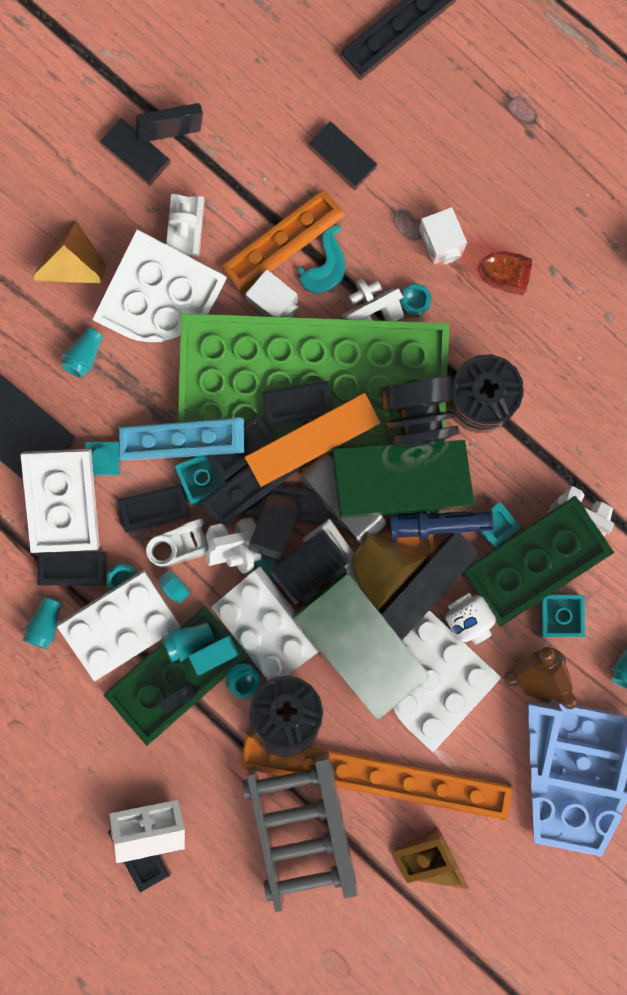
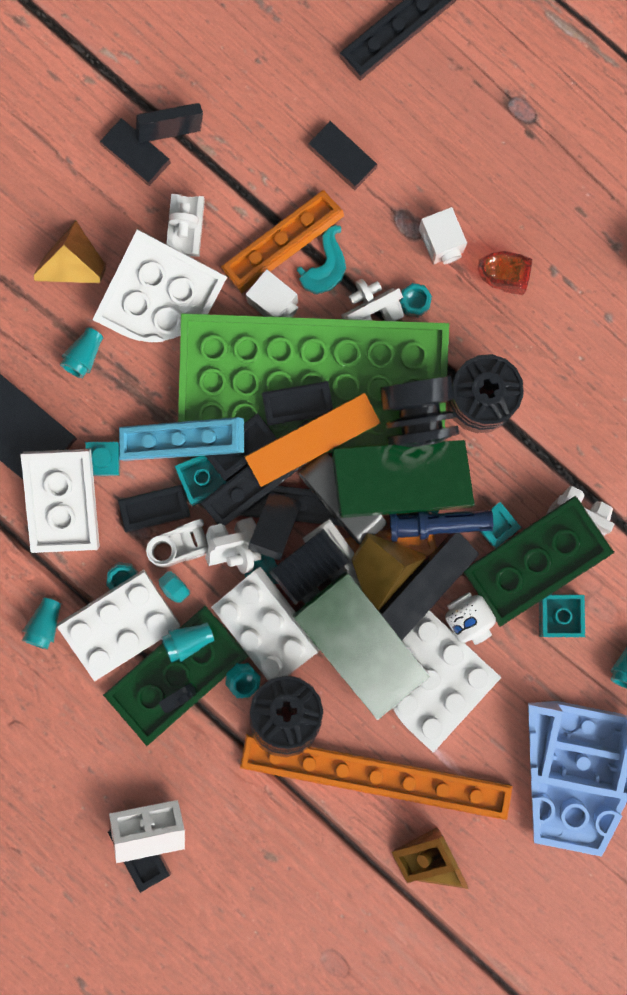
(72, 568): black tile -> none
(214, 655): teal piece -> none
(332, 842): dark grey fence -> none
(544, 677): reddish brown rock -> none

